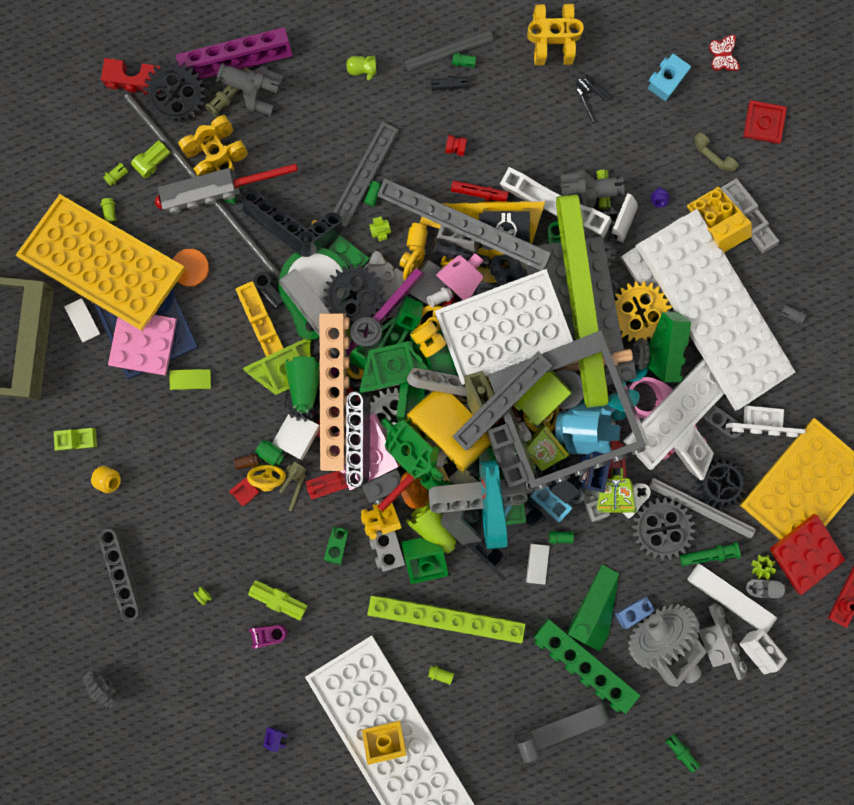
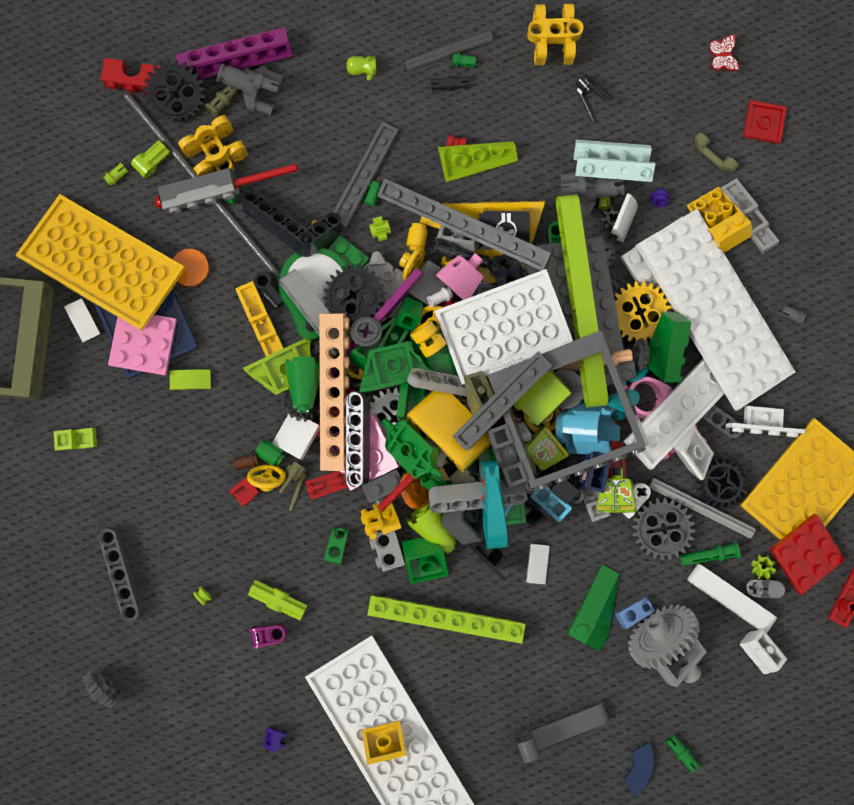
(105, 479): yellow head -> none
(108, 210): lime pin -> none
(440, 675): lime pin -> none
(474, 158): none -> lime wing
(479, 191): red pin -> none
(530, 191): white arch -> none
(560, 537): green pin -> none
(613, 160): none -> light aqua fence
(627, 695): green brick -> none
(641, 769): none -> dark blue tile
(676, 69): medium azure brick -> none
(720, 644): light grey bracket -> none

